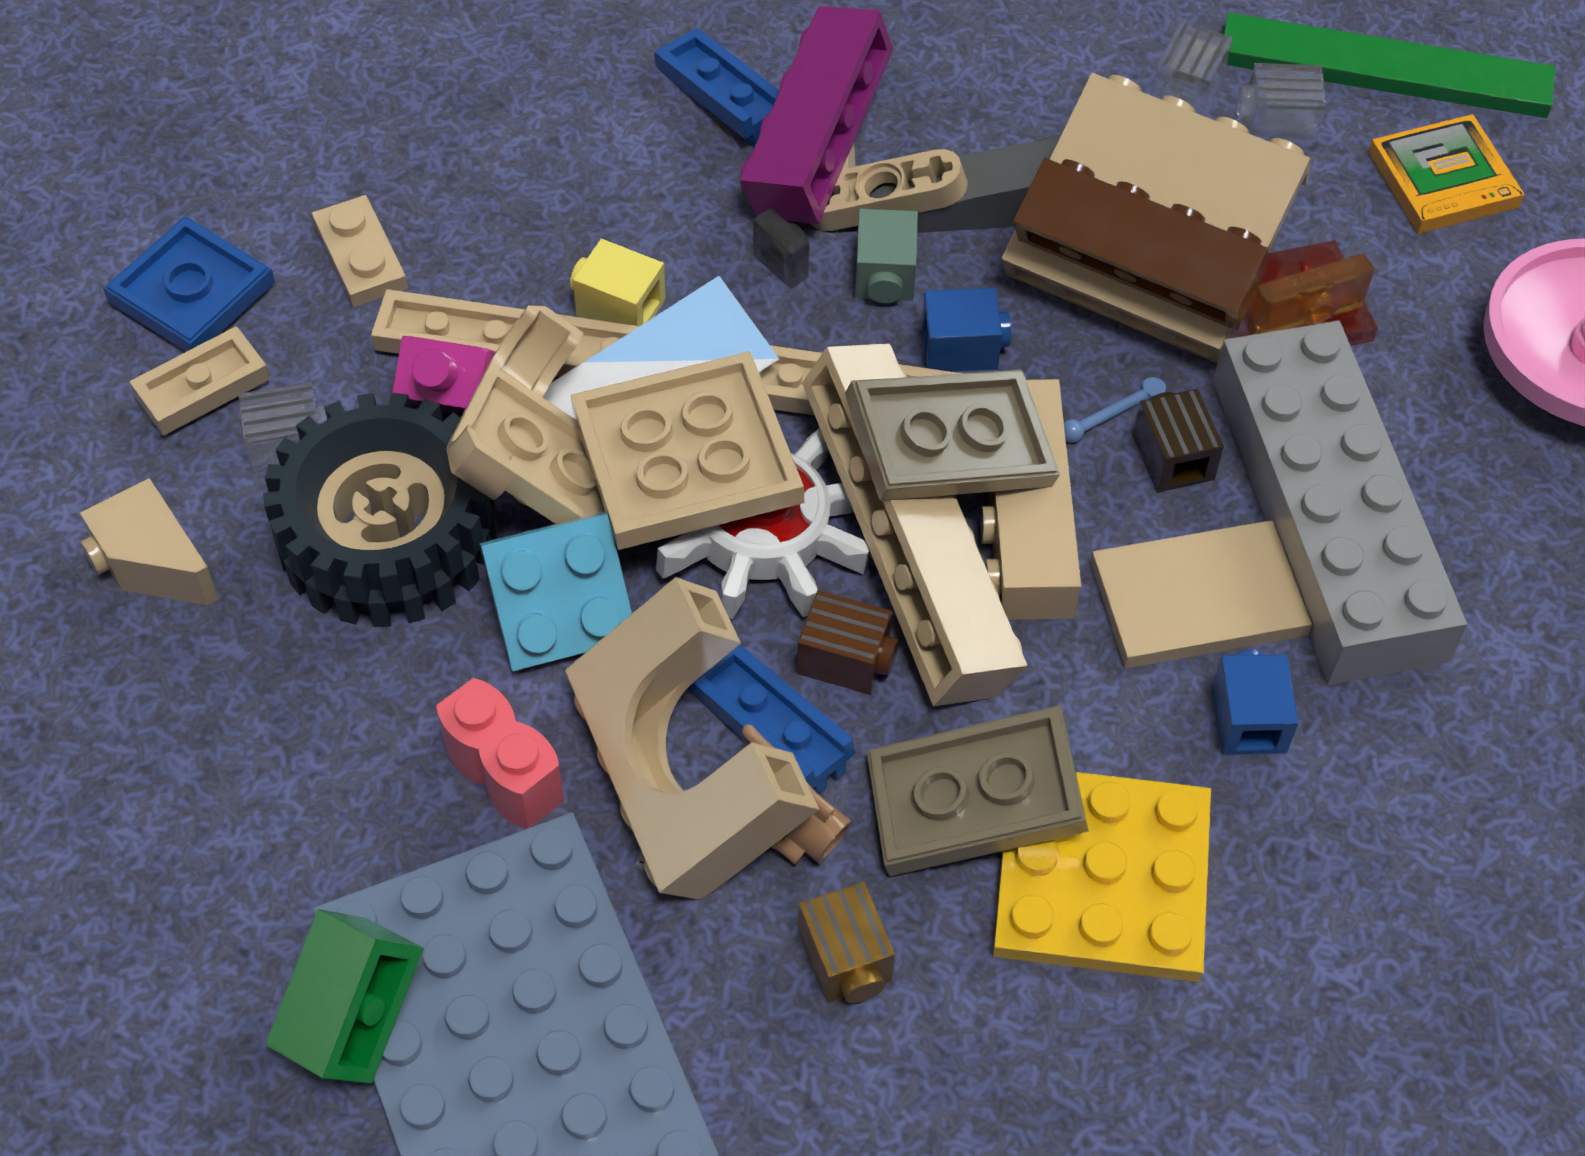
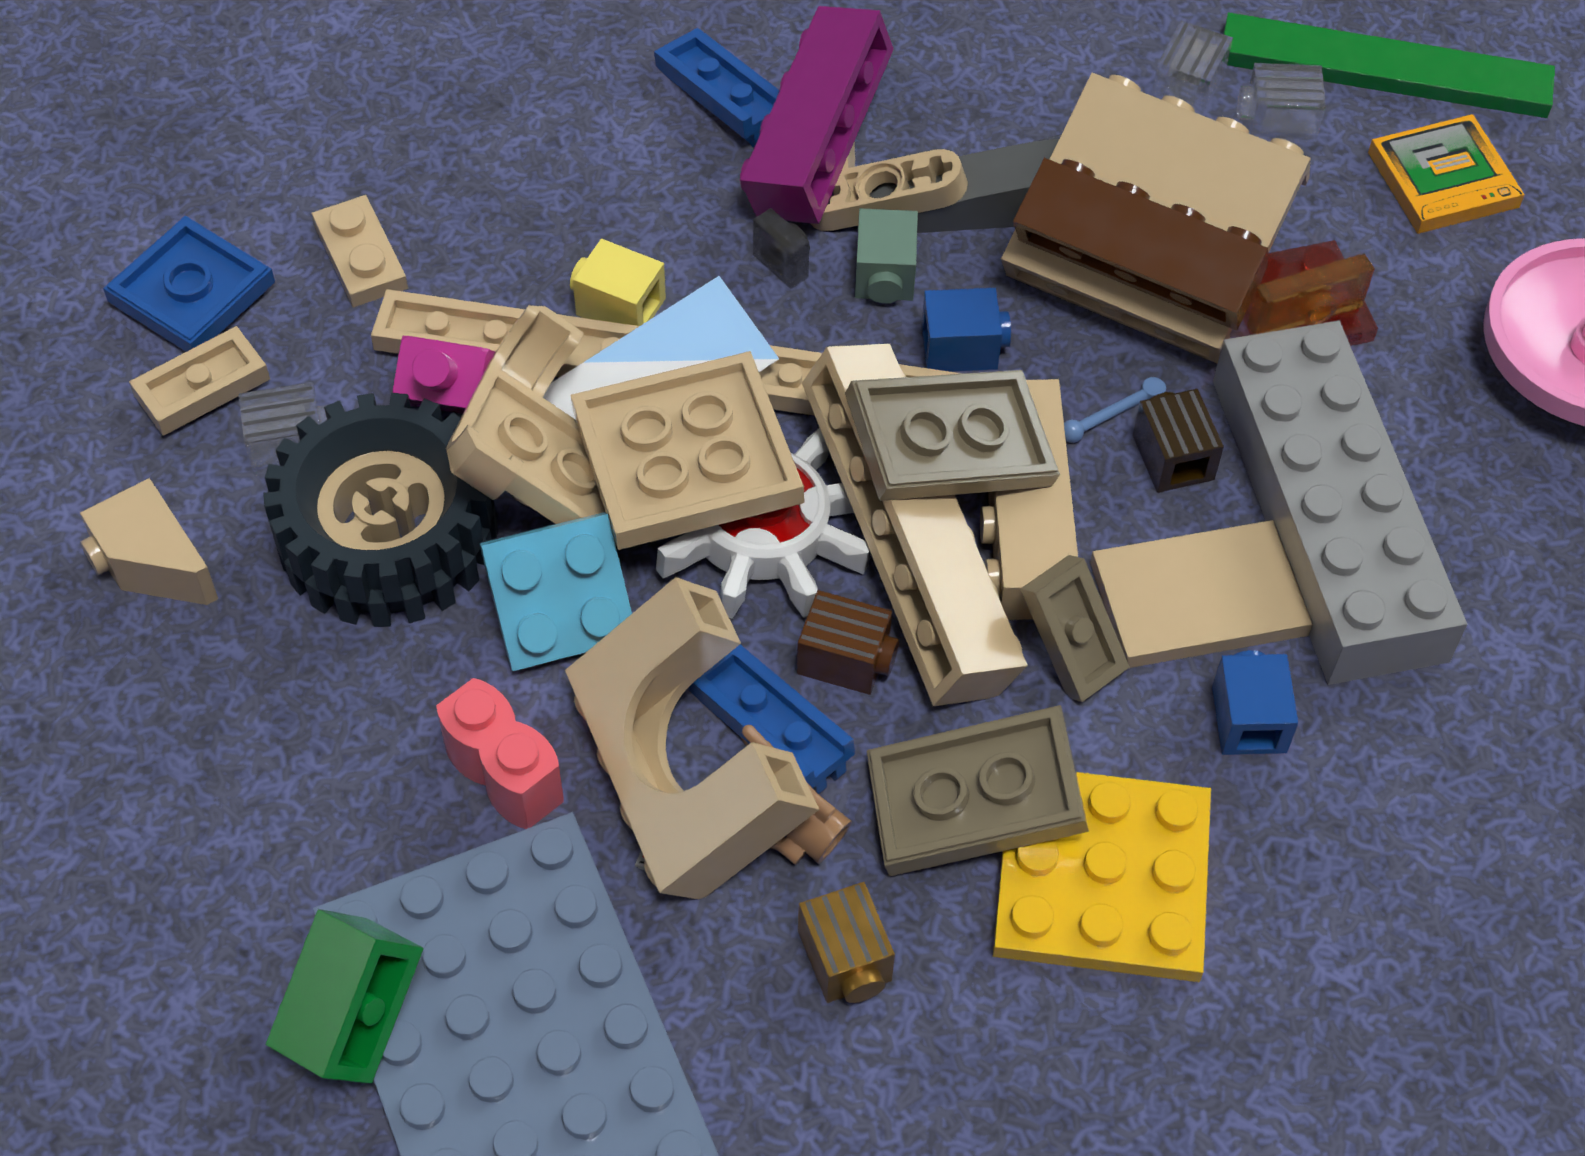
(1075, 627): none -> dark tan plate

